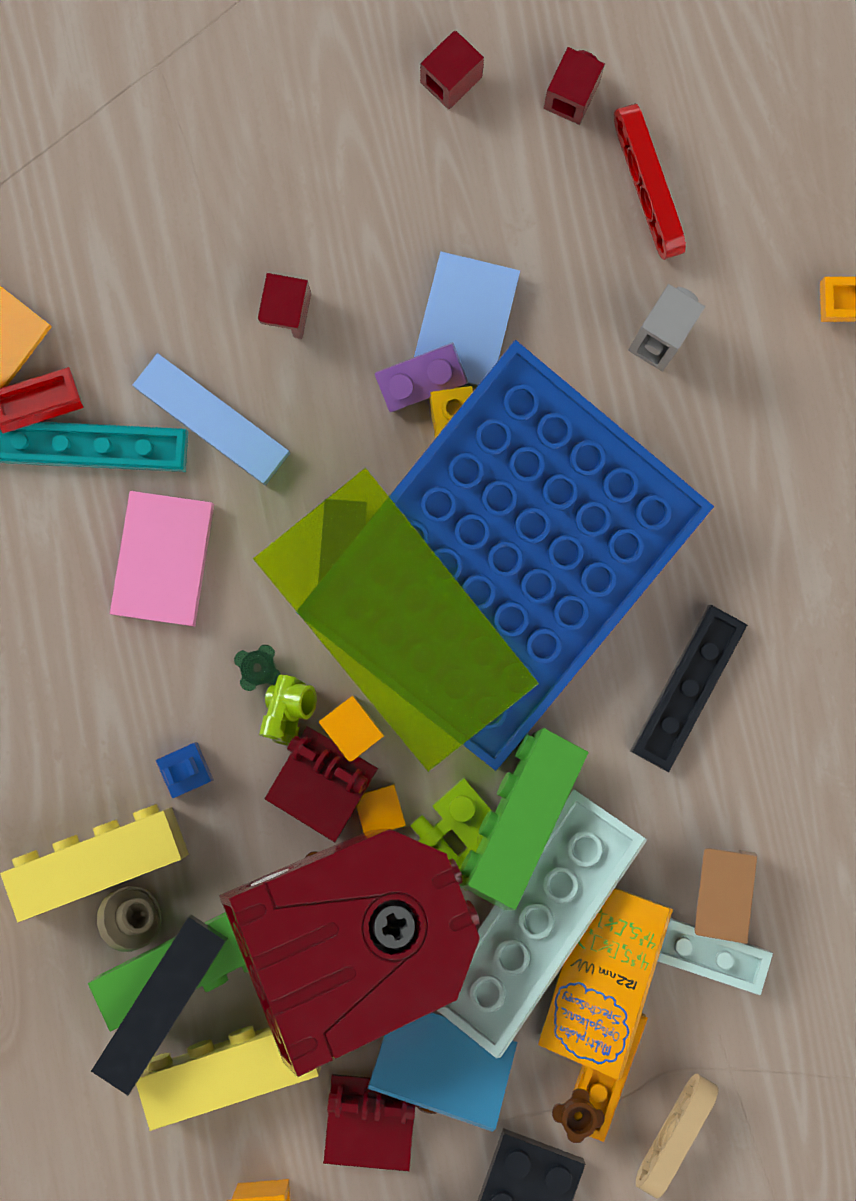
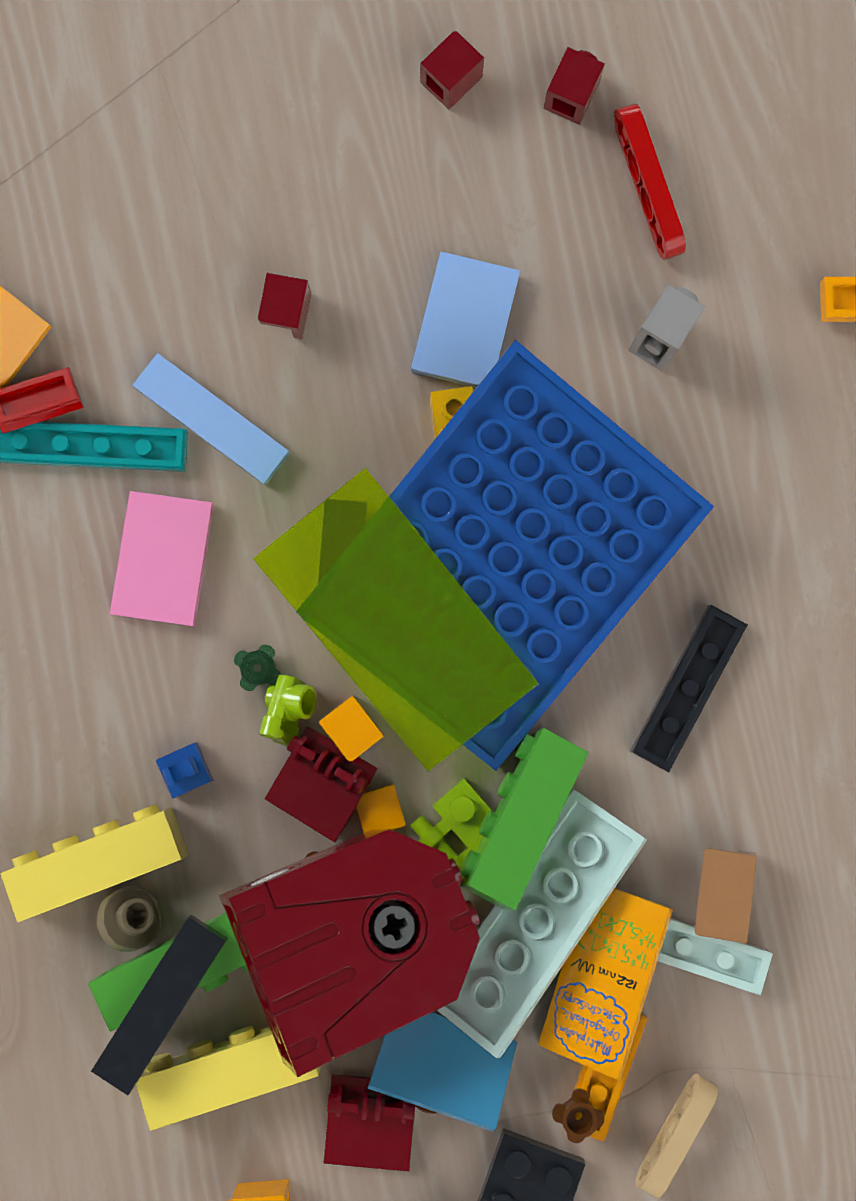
(417, 377): medium lavender plate -> none

